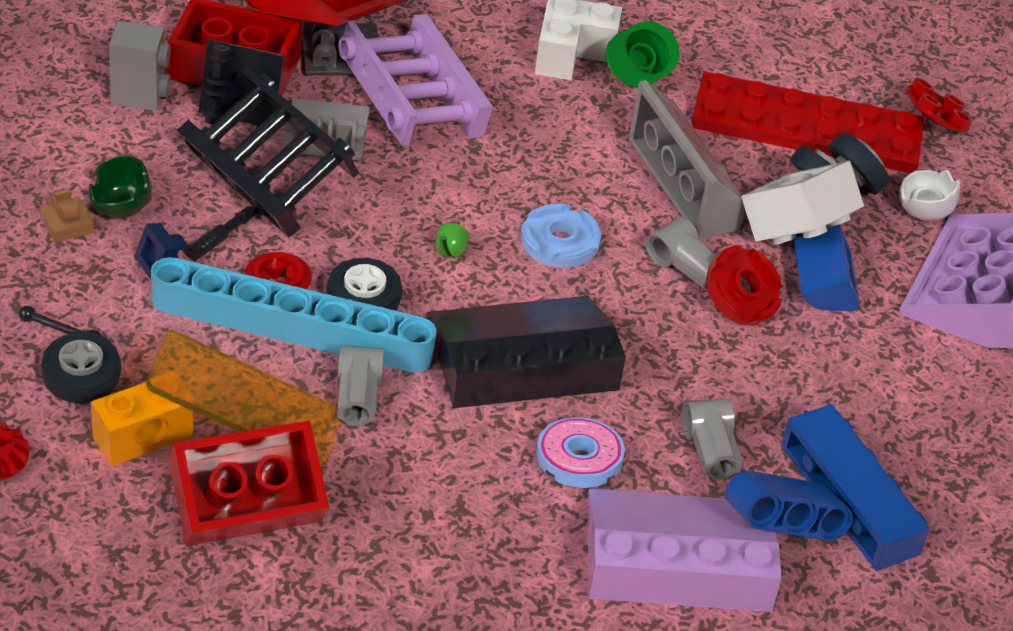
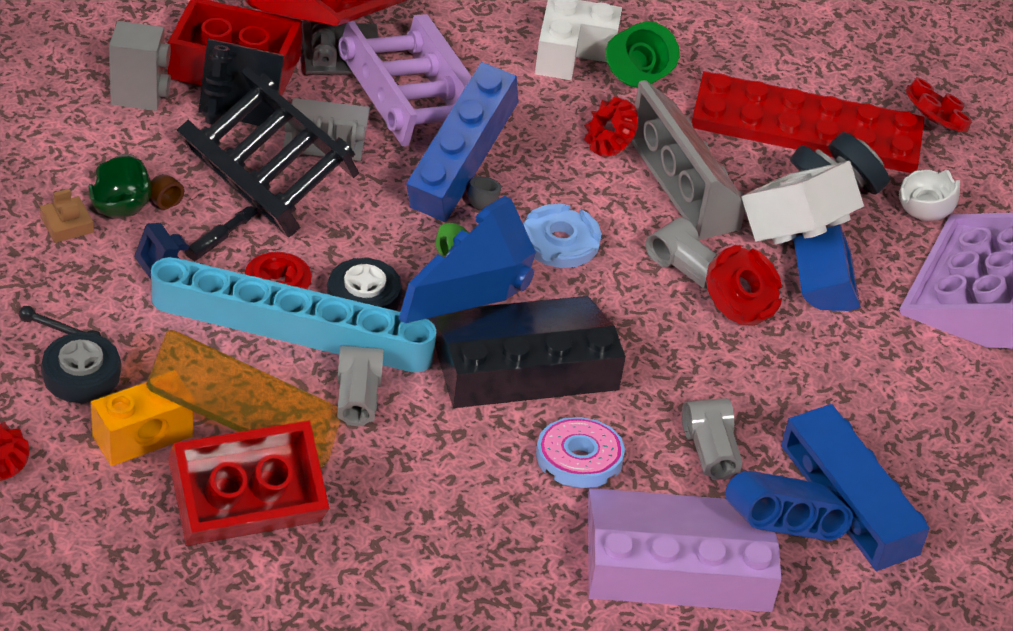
(166, 191): none -> reddish brown hinge
(463, 142): none -> blue brick
(478, 269): none -> blue wedge
(483, 191): none -> dark grey hinge
(625, 121): none -> red gear

